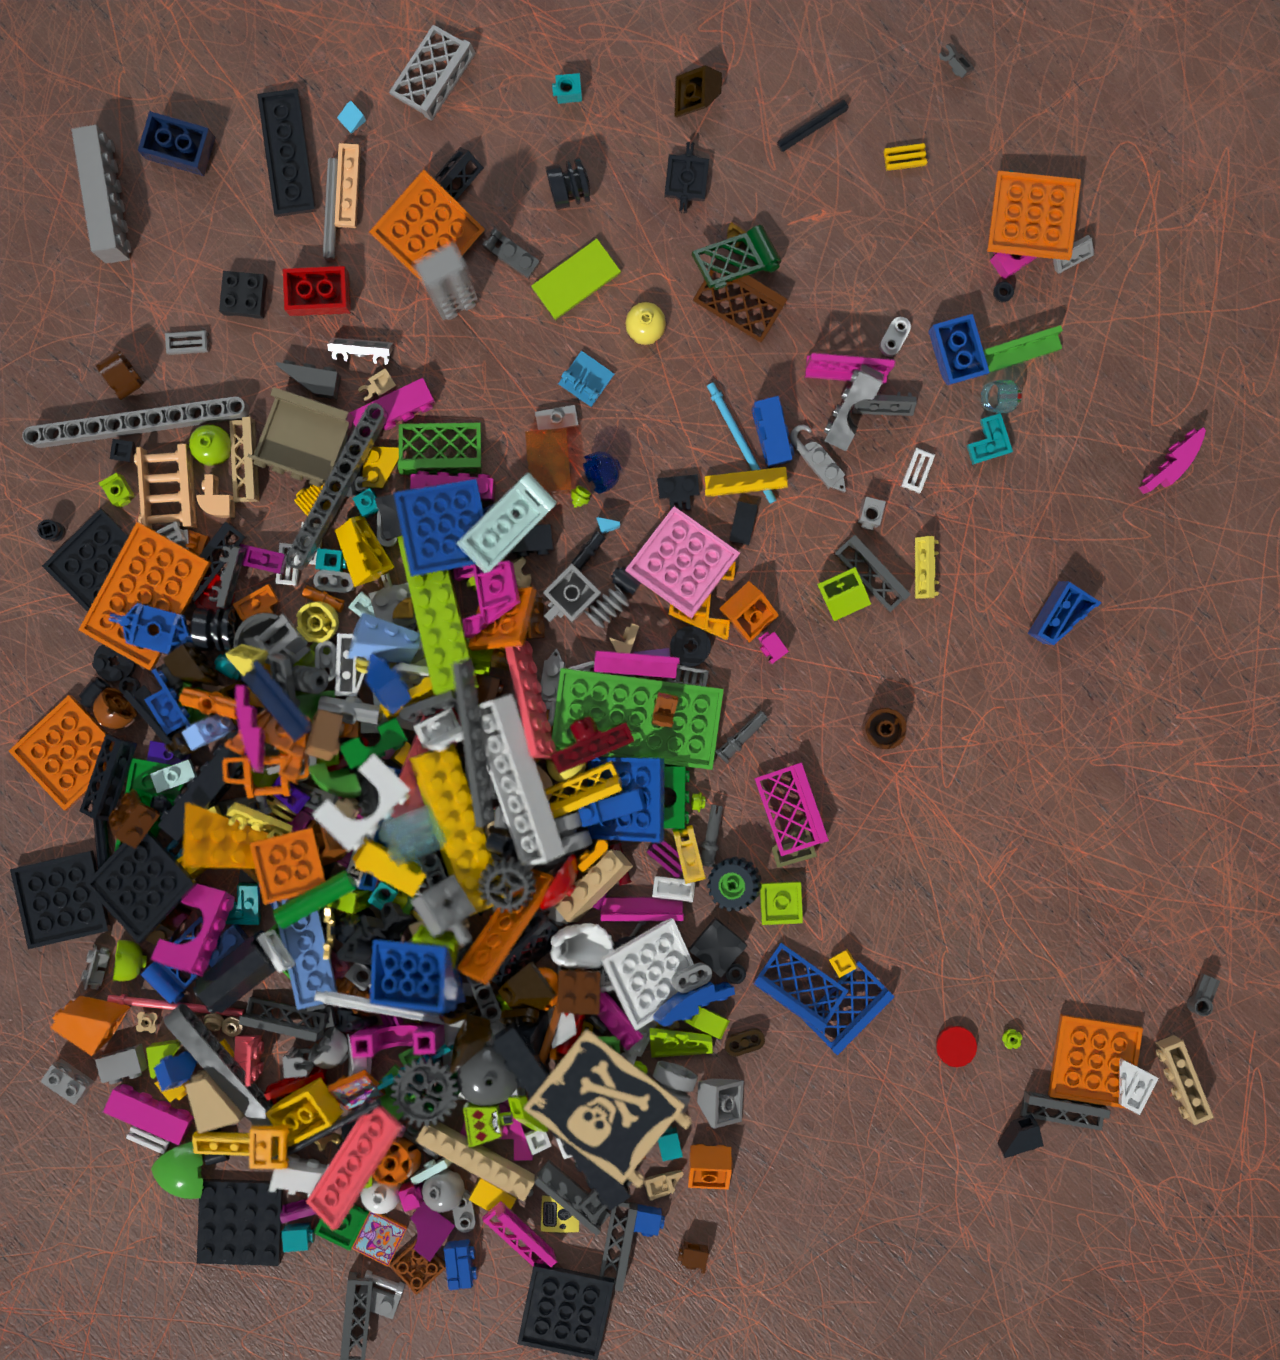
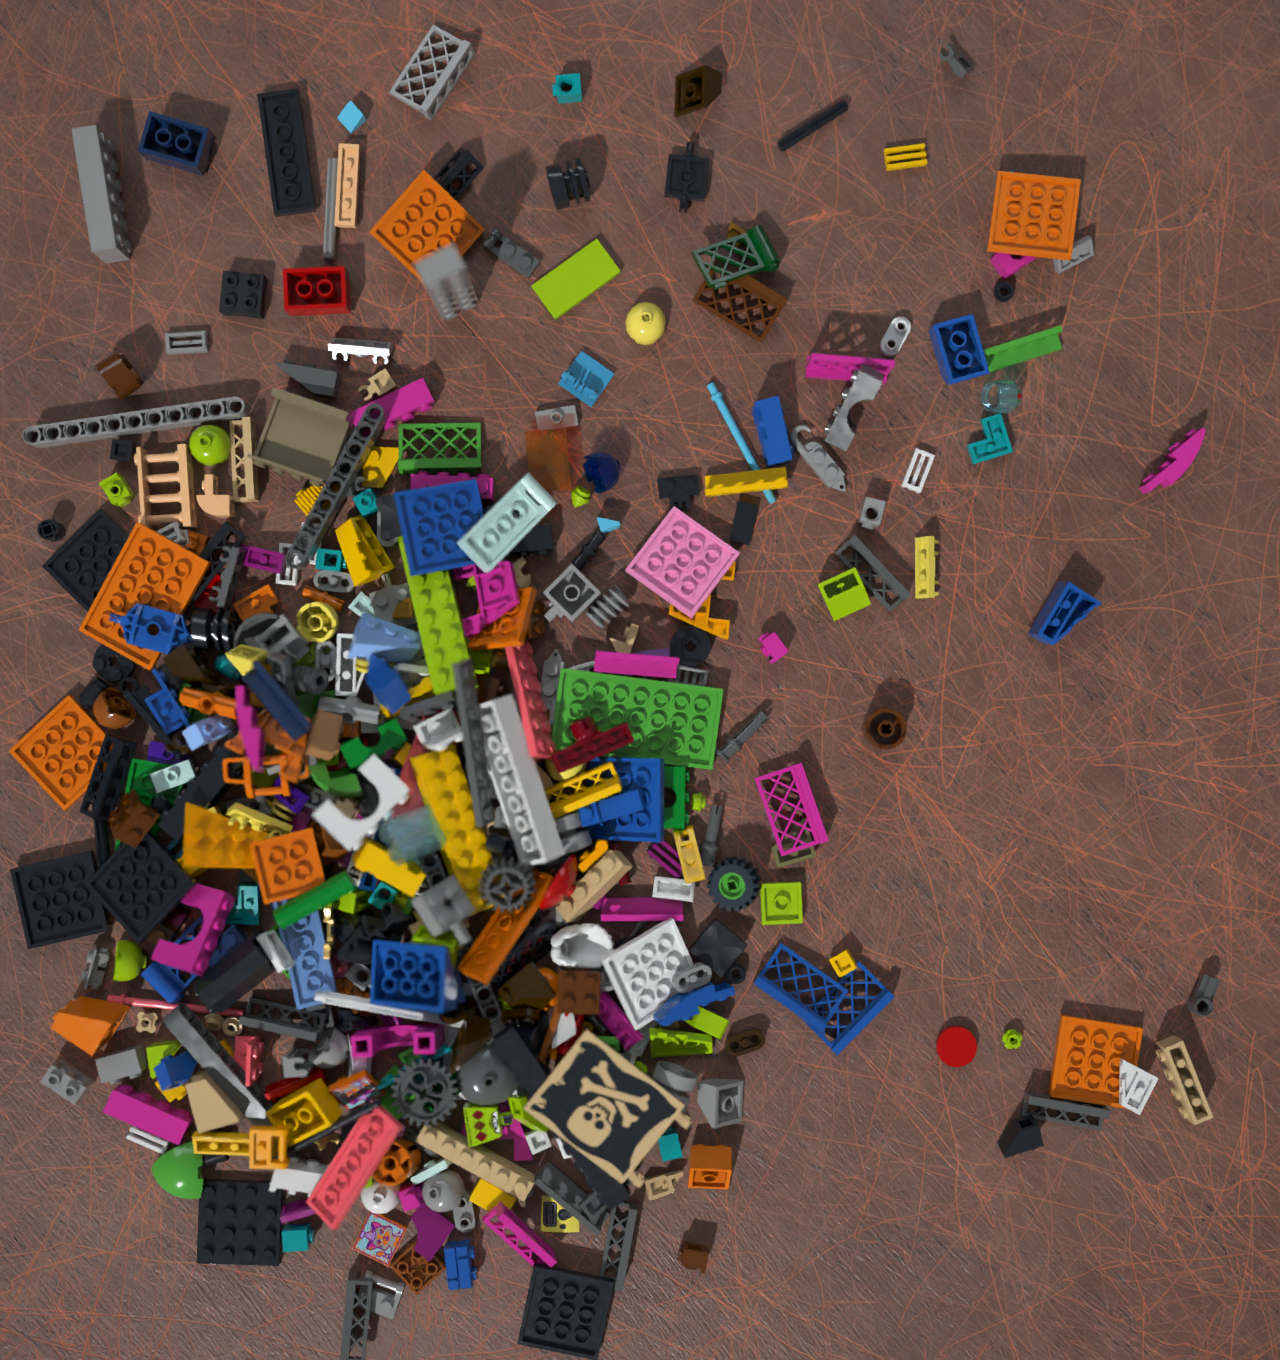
(348, 1229): green plate -> none
(624, 580): black brick -> none
(649, 1220): blue brick -> none
(664, 709): dark orange bracket -> none
(749, 611): orange slope -> none
(887, 405): dark grey plate -> none

